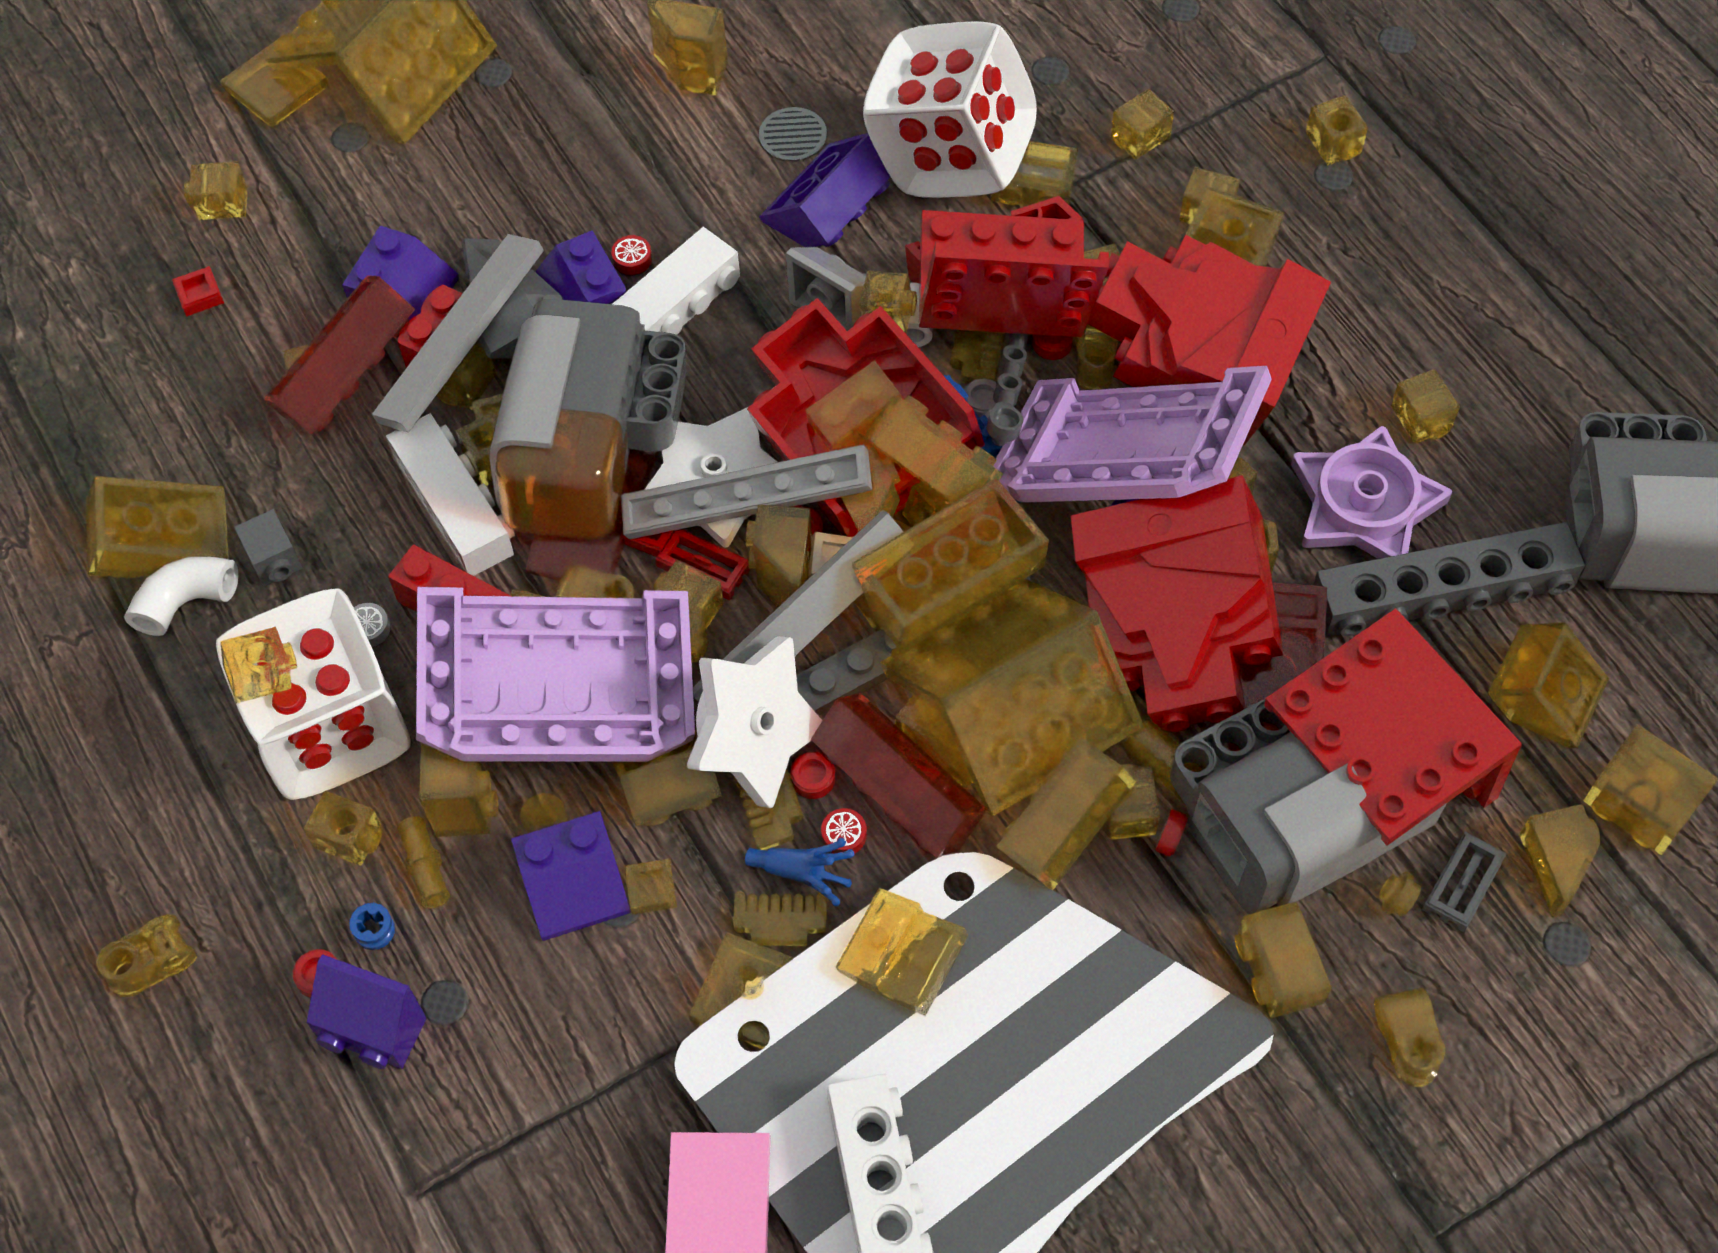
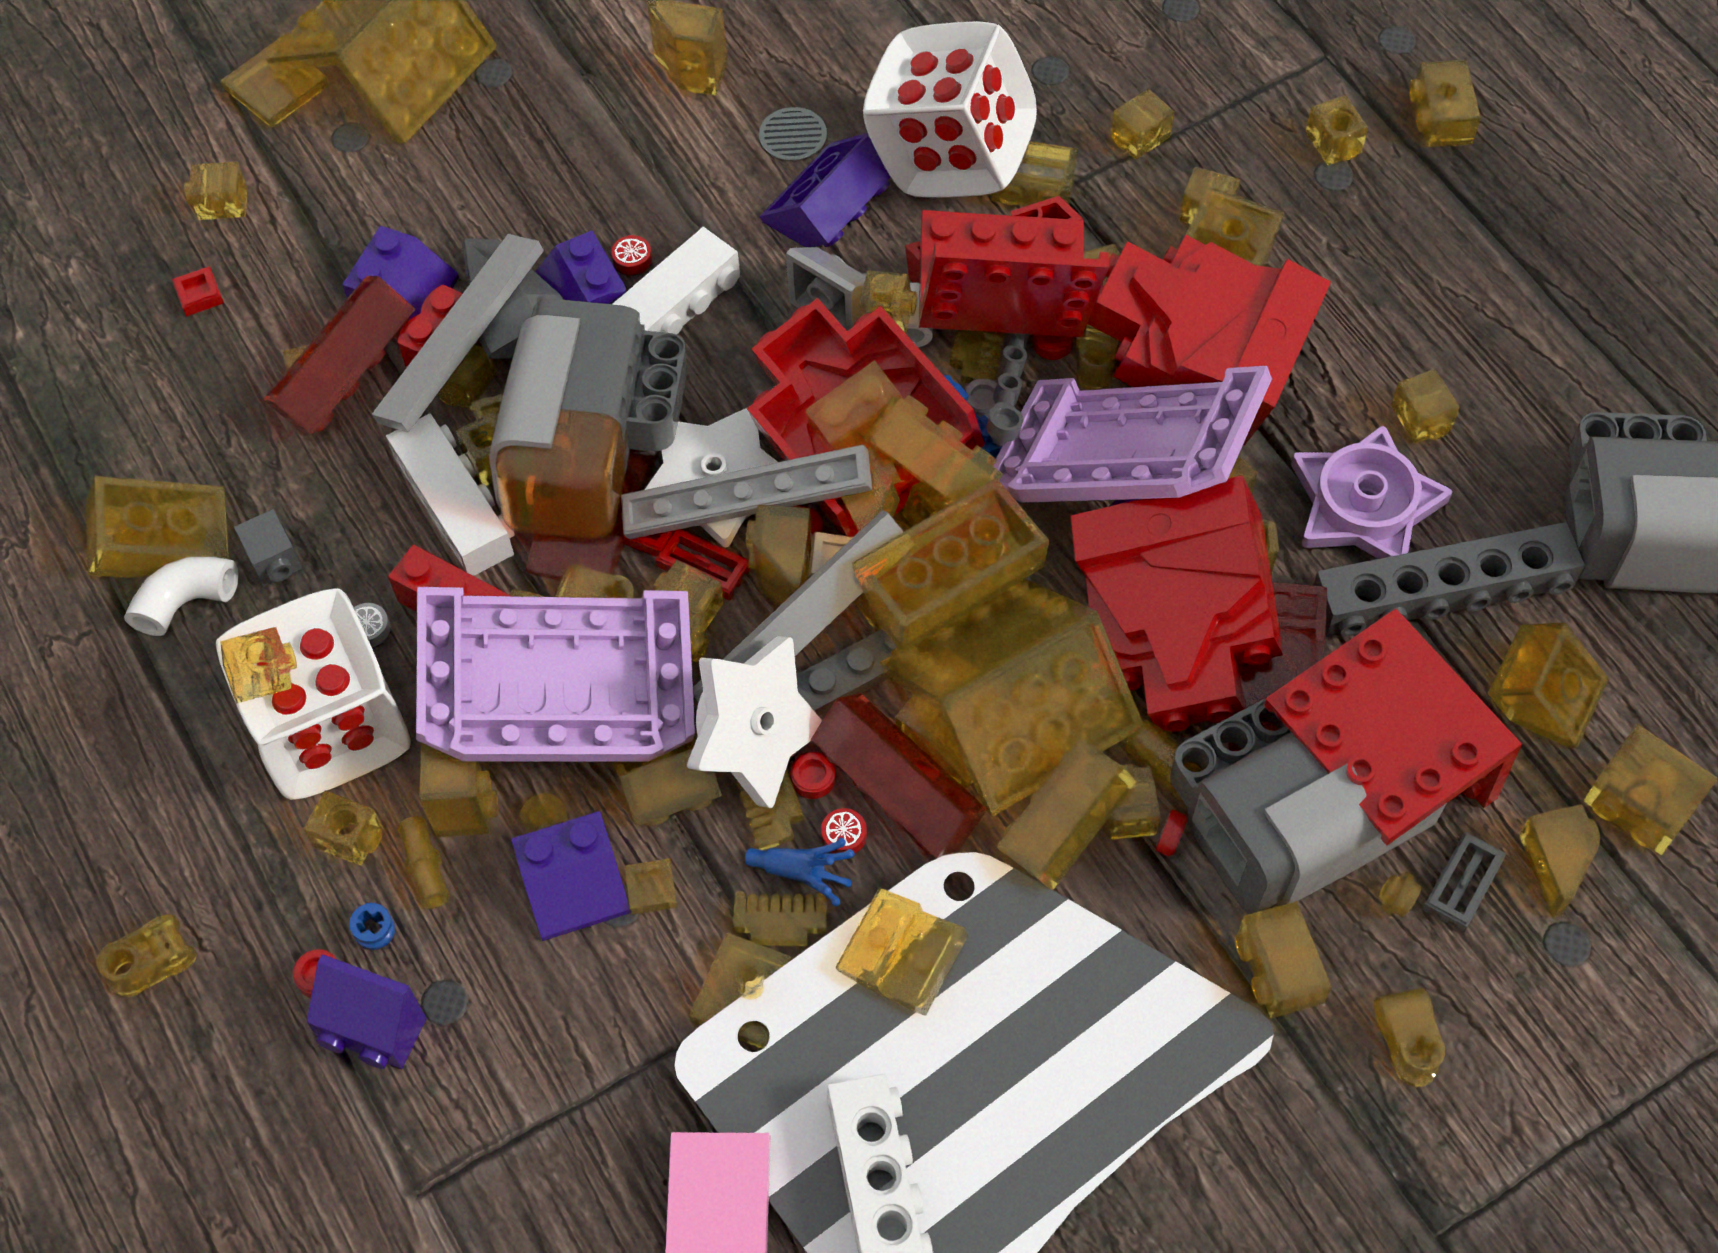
(1445, 103): none -> clear yellow brick

